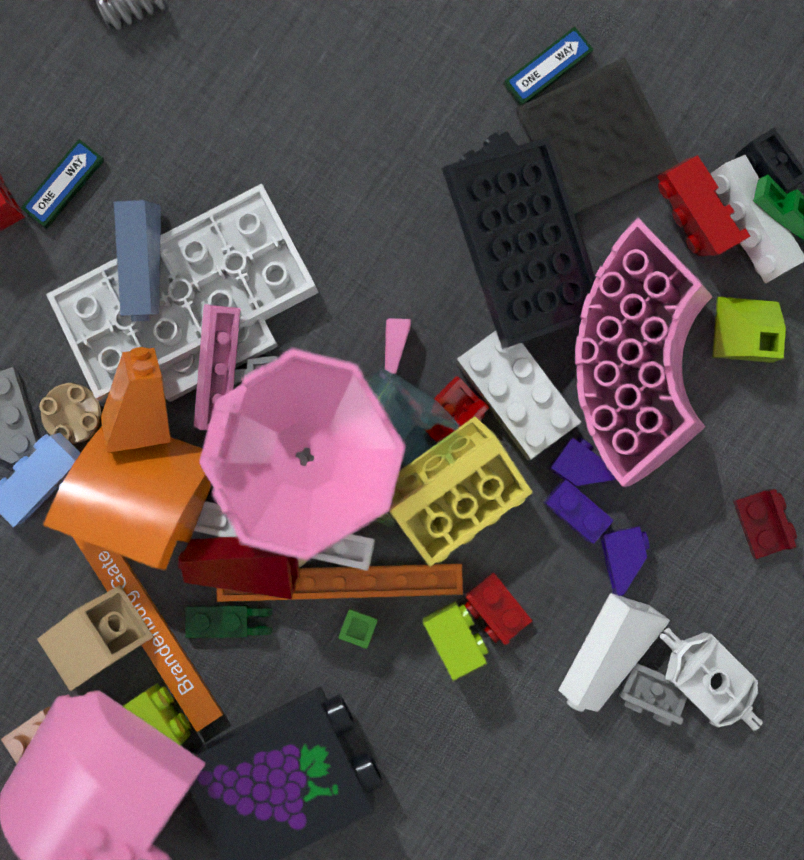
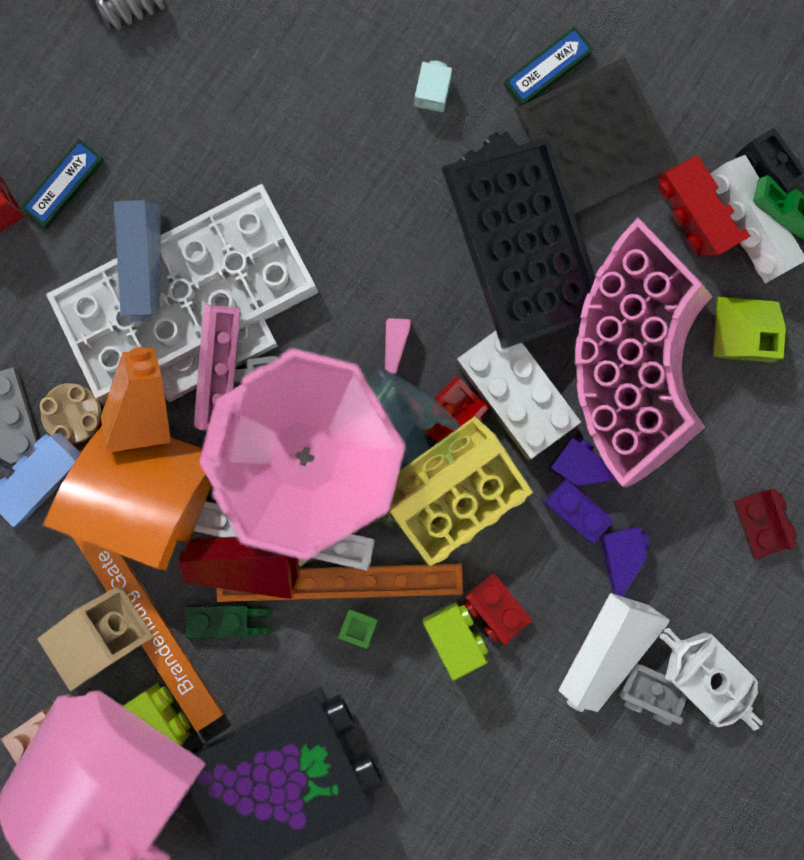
(433, 86): none -> light aqua brick

